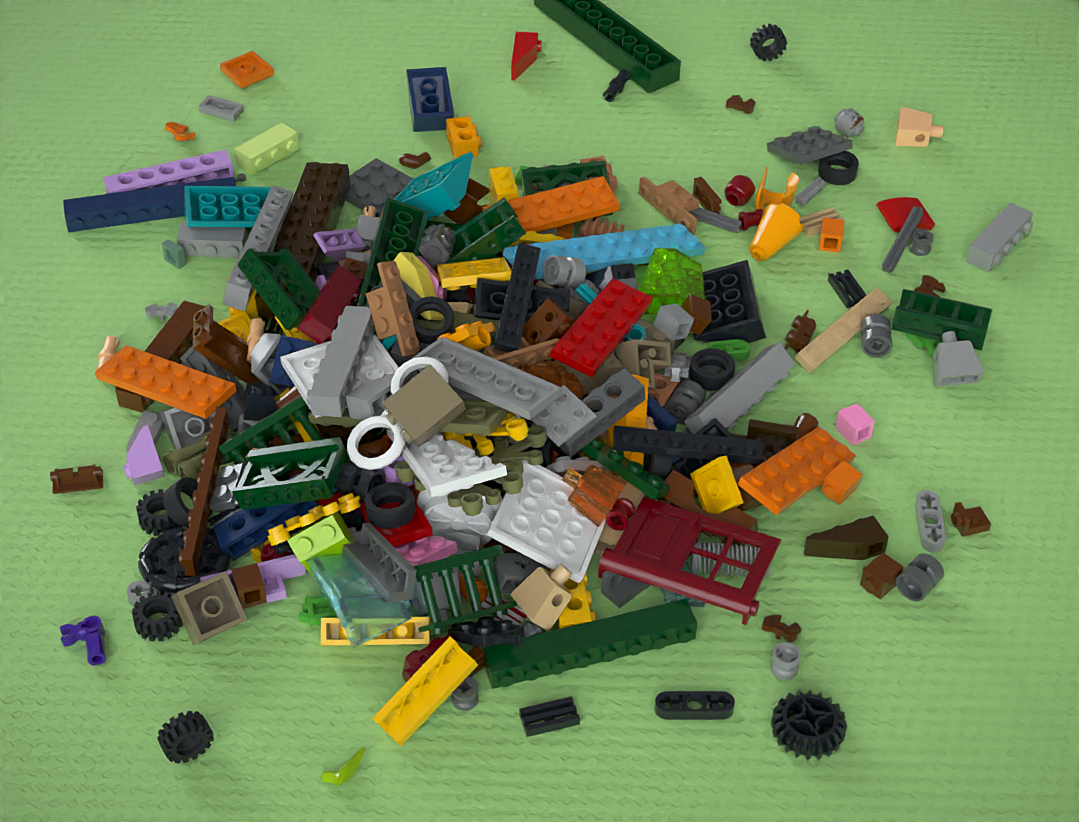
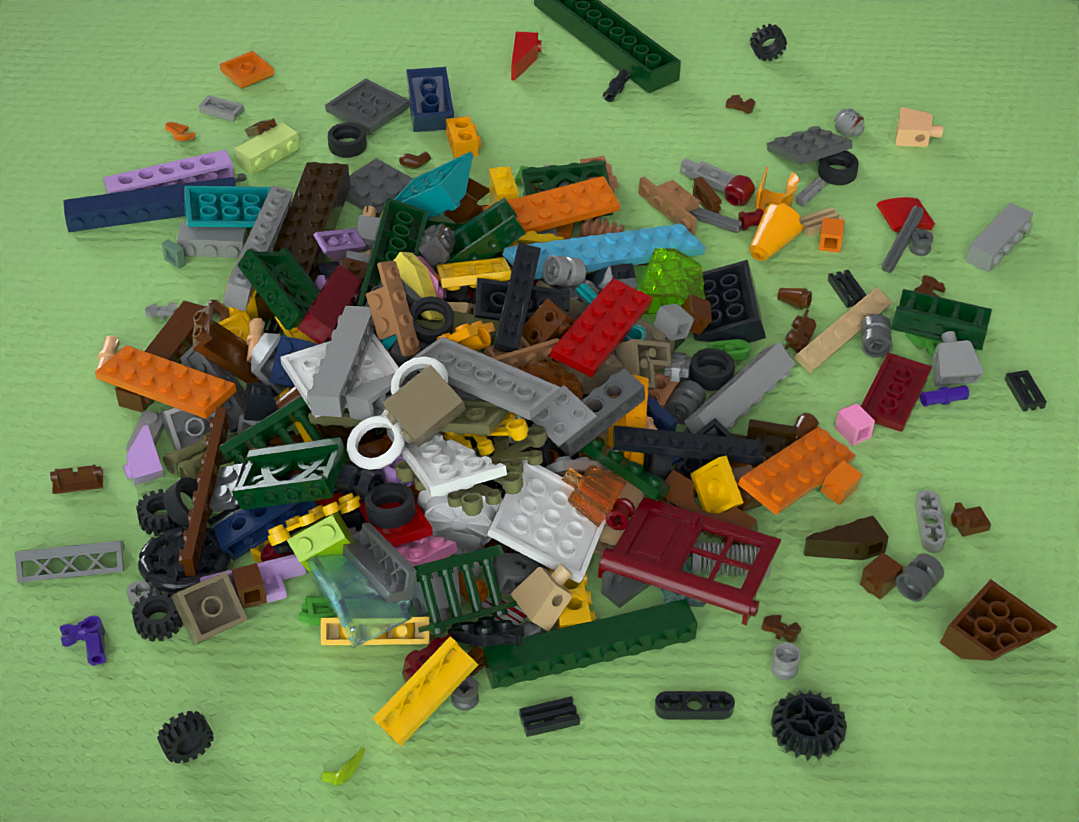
(66, 551): none -> fence
(220, 309): none -> reddish brown arm
(260, 127): none -> reddish brown tile
(347, 149): none -> black tyre
(367, 105): none -> dark grey plate
(712, 175): none -> light grey hinge
(796, 297): none -> reddish brown cone
(896, 391): none -> dark red plate
(944, 395): none -> dark purple pin
(994, 625): none -> reddish brown wedge
(1021, 391): none -> black tile

